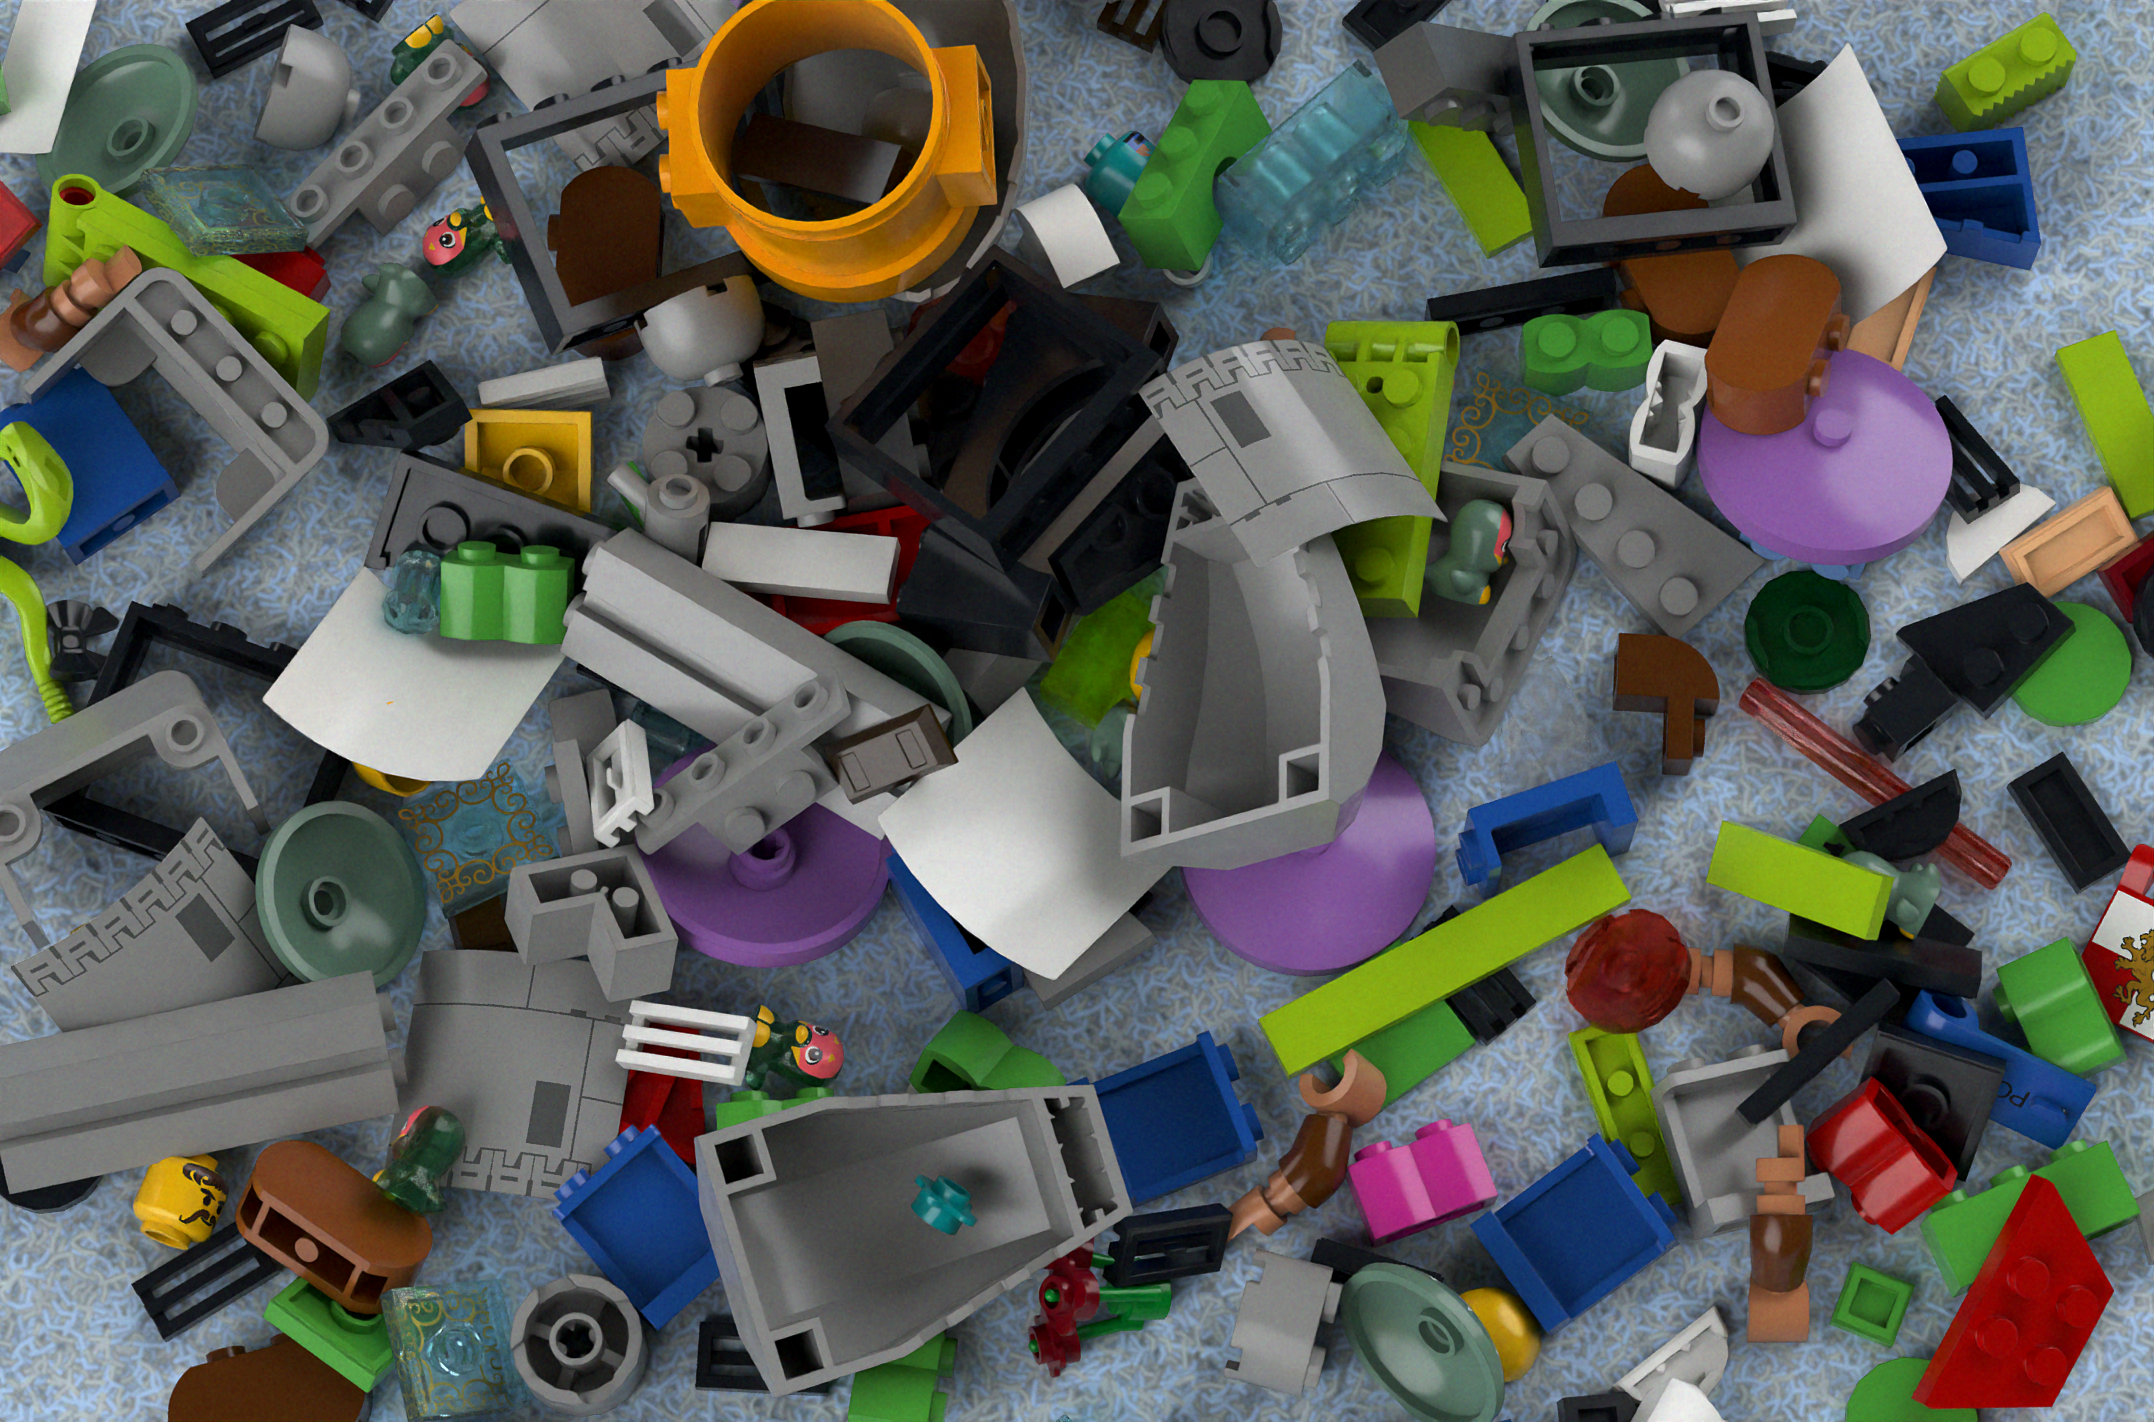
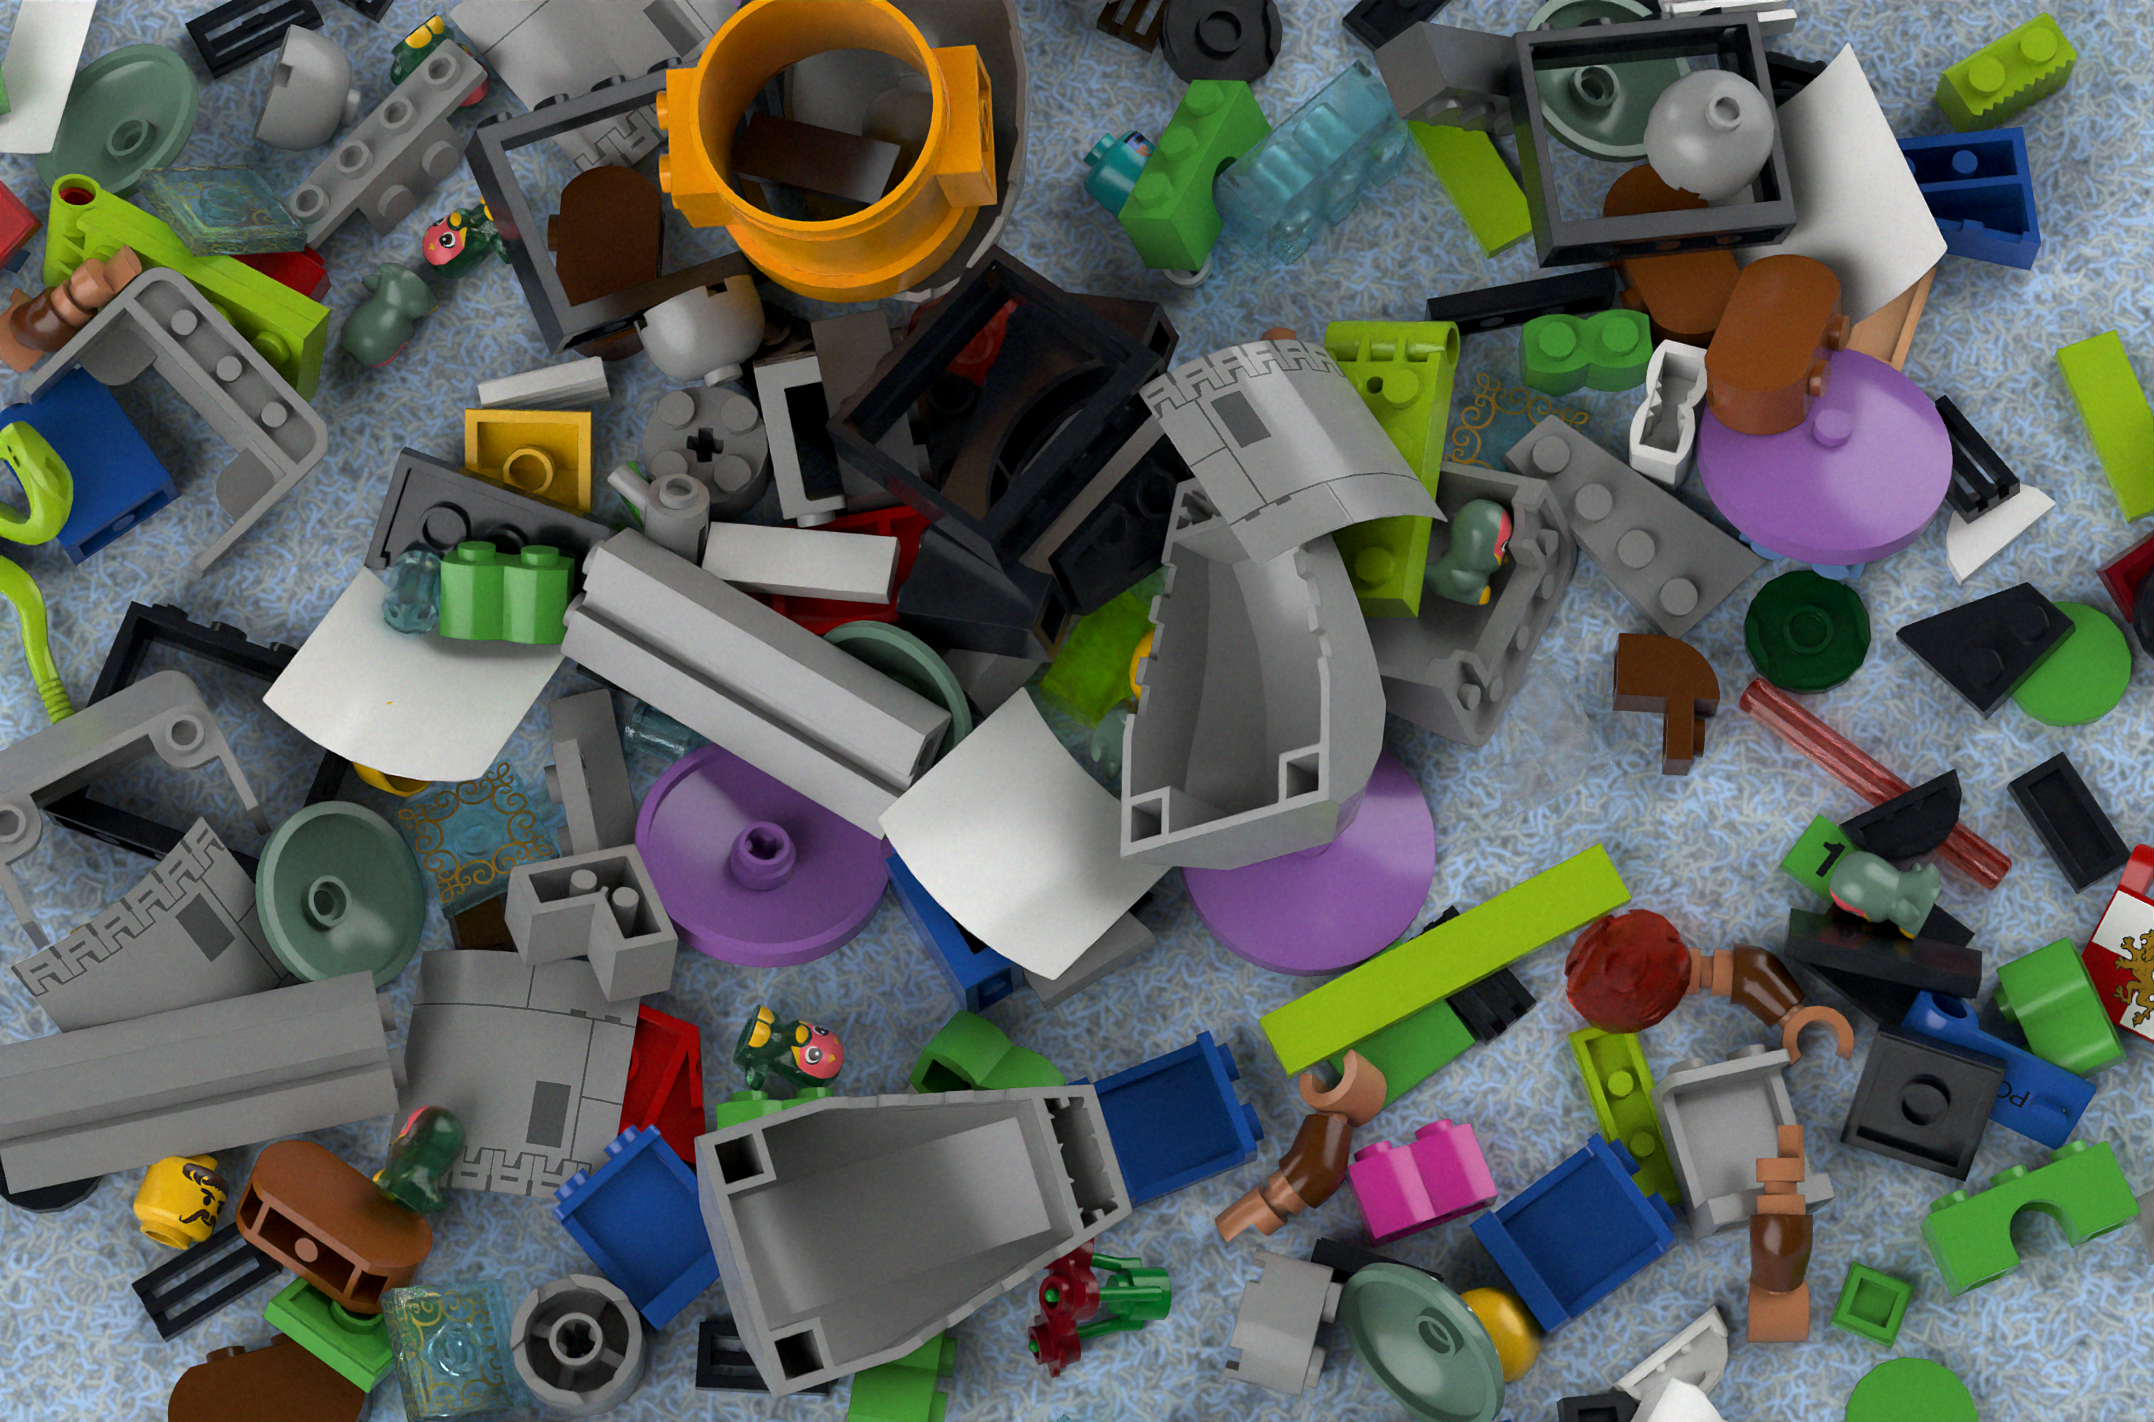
(71, 624): black piece -> none
(405, 413): black wing -> none
(627, 782): white tile -> none
(640, 1033): white tile -> none
(755, 775): light grey bracket -> none
(890, 754): tile -> none
(943, 1204): teal plate -> none
(1065, 239): white brick -> none
(1172, 1235): black tile -> none
(1543, 812): blue panel -> none
(1800, 880): lime tile -> none
(1818, 1054): black tile -> none
(1880, 1156): red brick -> none
(1904, 711): black brick -> none
(2022, 1314): red wing -> none
(2070, 543): light nougat tile -> none

